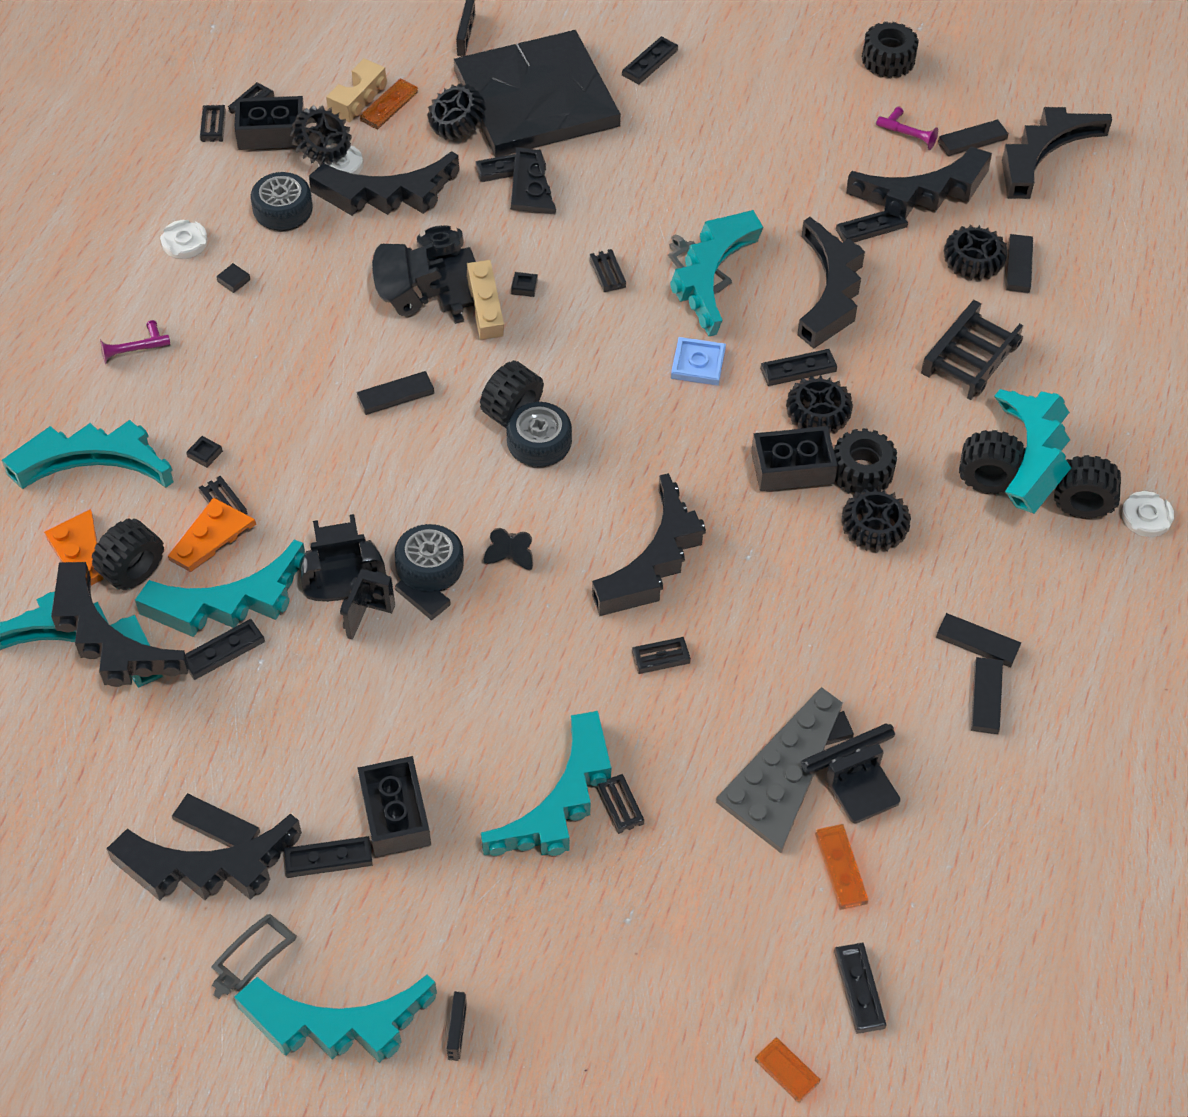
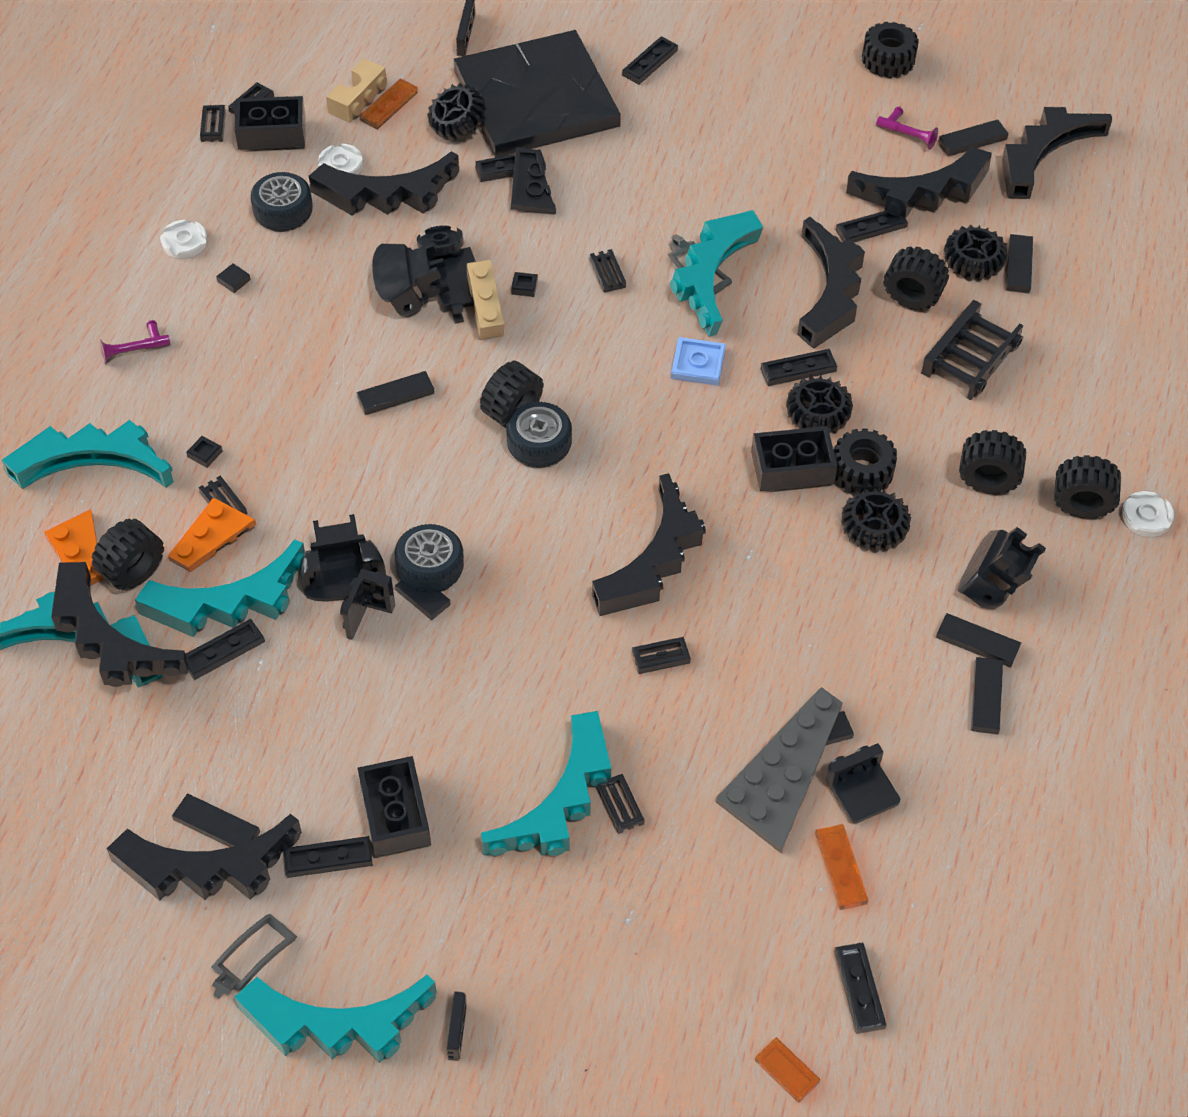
(313, 140): black gear -> none
(510, 546): black animal -> none
(823, 759): black axle -> none
(916, 278): none -> black tyre
(1006, 558): none -> black piece
(1043, 459): teal arch -> none

